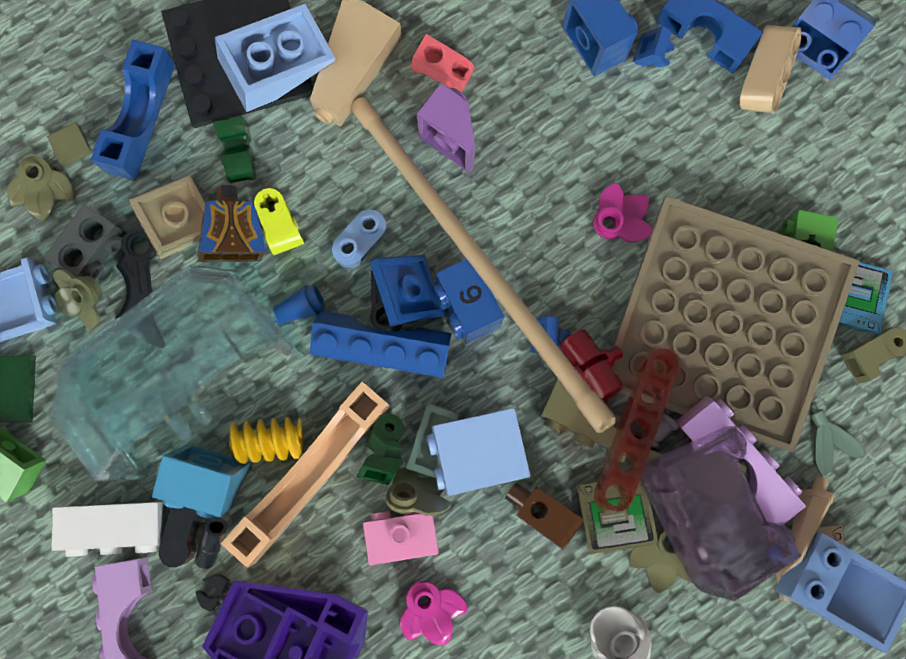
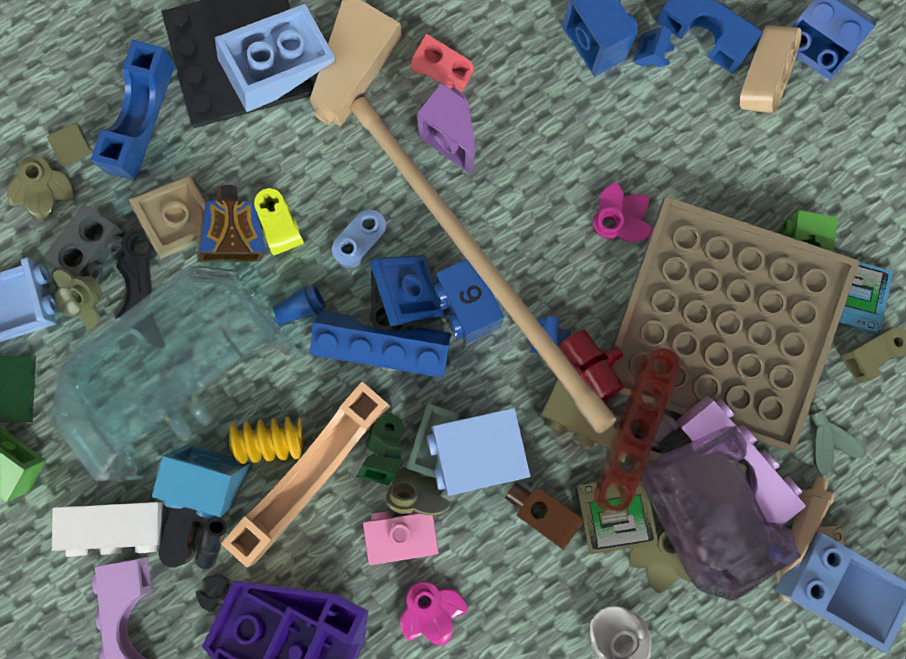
(237, 152): dark green leg -> none

